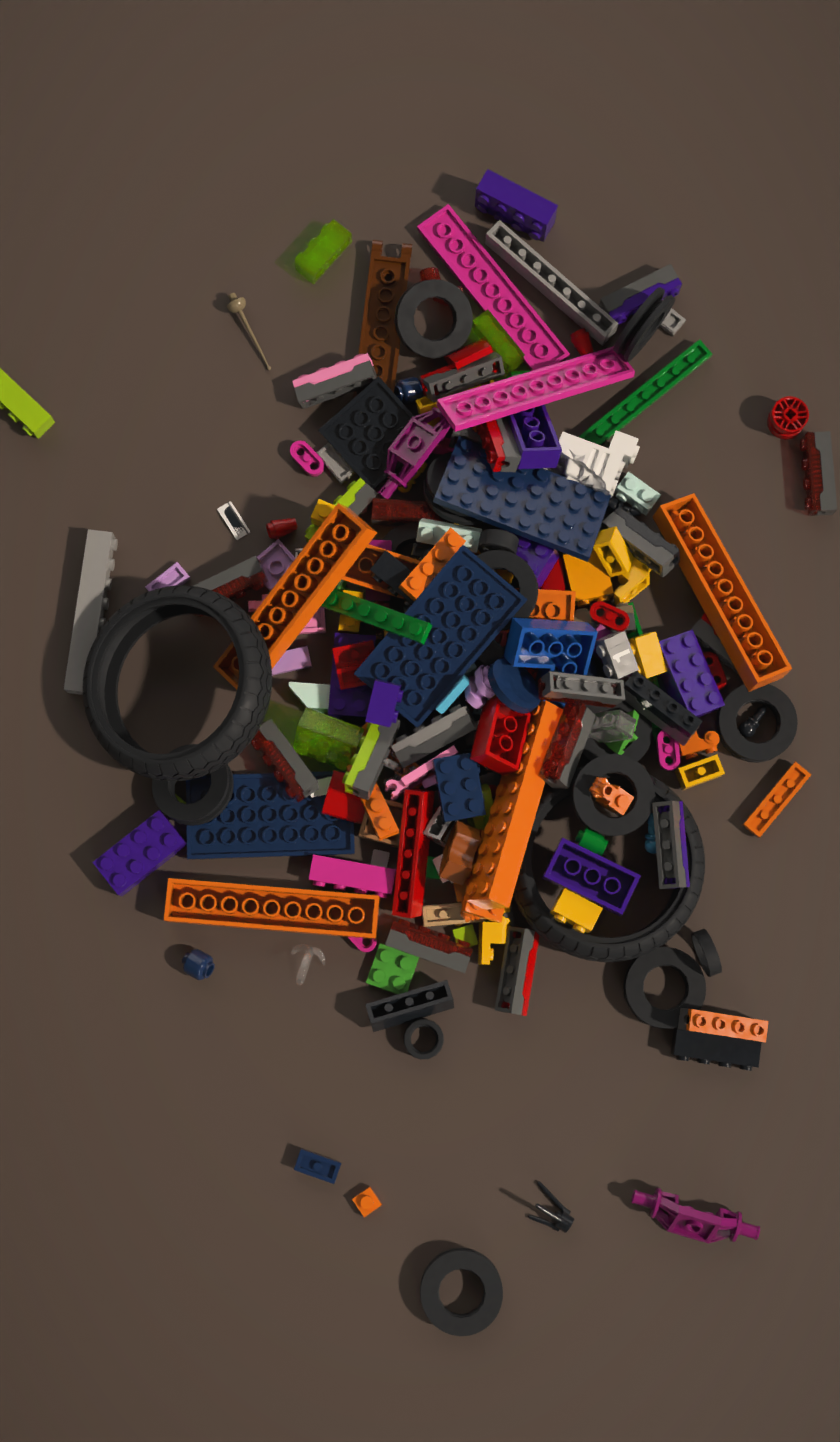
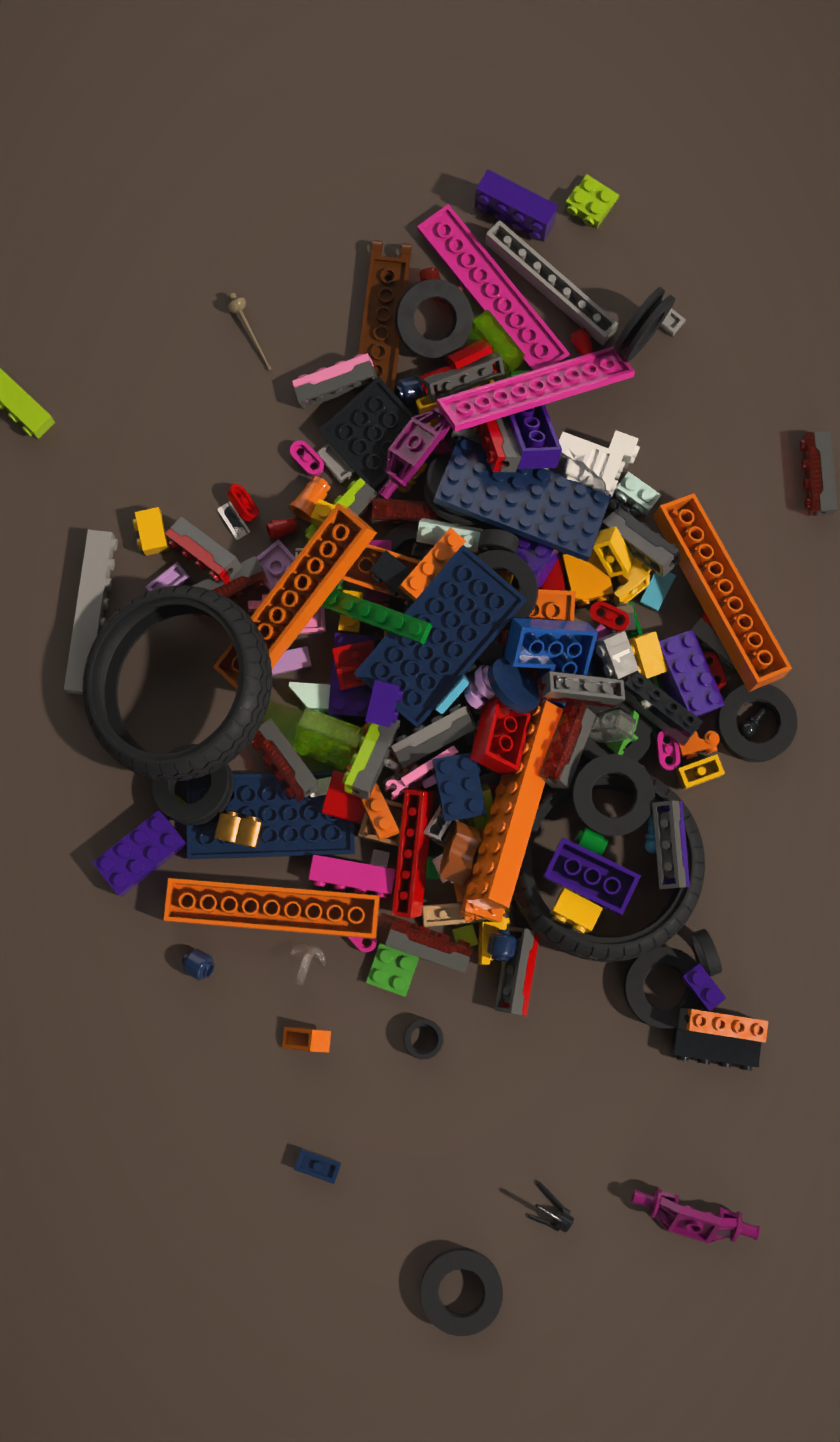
(151, 531): none -> yellow brick
(203, 550): none -> piece
(237, 829): none -> pearl gold brick
(242, 502): none -> red plate
(306, 1039): none -> orange slope
(308, 498): none -> orange plant
(323, 251): clear neon green brick -> none
(367, 1201): orange plate -> none
(410, 1006): black brick -> none
(501, 945): none -> dark blue head
(591, 201): none -> lime plate
(611, 796): orange brick -> none
(630, 298): piece -> none
(647, 394): green plate -> none
(657, 591): none -> medium azure tile
(702, 987): none -> dark purple brick
(776, 799): orange plate -> none
(788, 417): red wheel -> none

